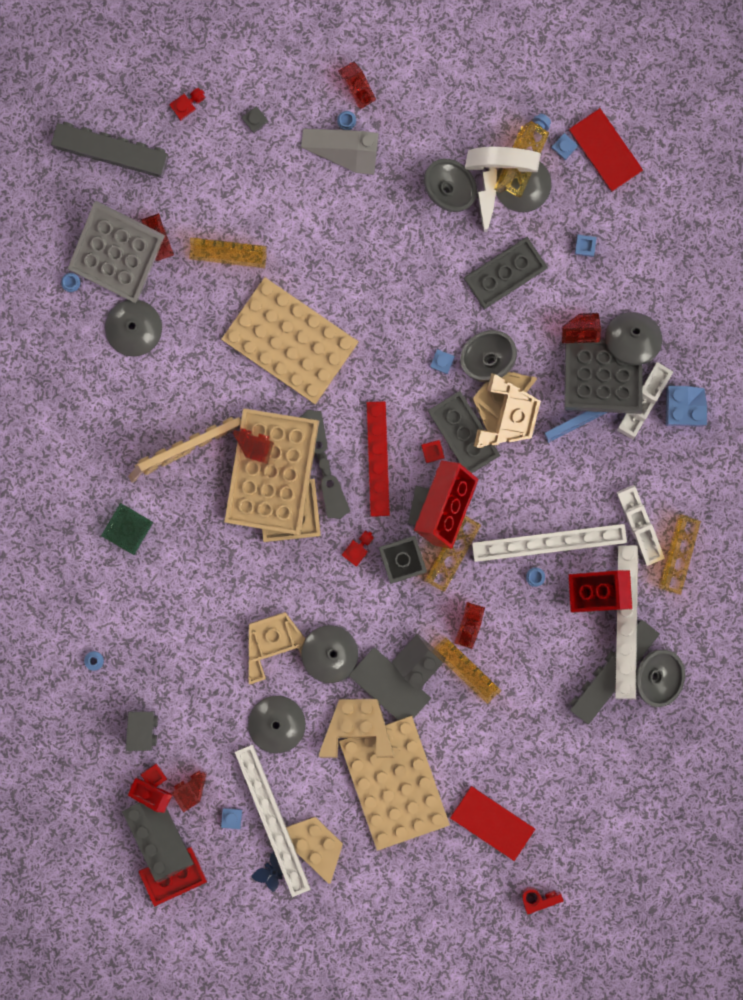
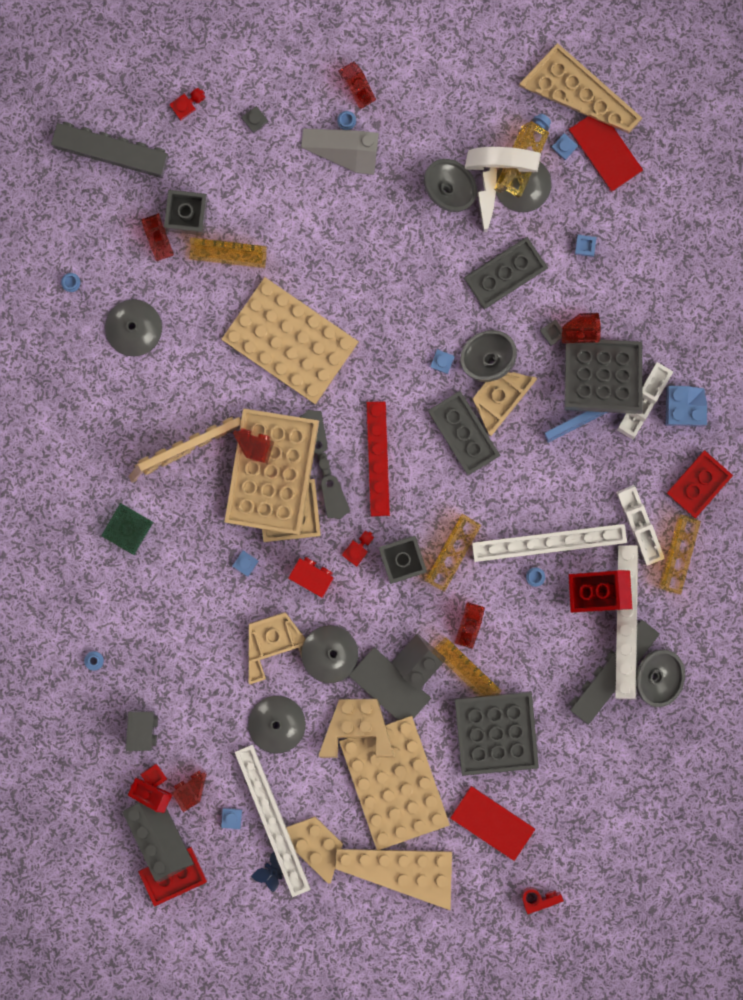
(116, 251): light grey plate -> none
(186, 212): none -> dark grey brick
(245, 563): none -> medium blue plate
(312, 578): none -> red brick
(410, 872): none -> tan wing
(418, 500): dark grey brick -> none
(432, 451): red plate -> none
(446, 504): red brick -> none
(496, 733): none -> dark grey plate
(516, 415): tan wing -> none
(552, 332): none -> dark grey plate
(573, 86): none -> tan wing
(631, 347): dark grey dish -> none
(699, 484): none -> red plate

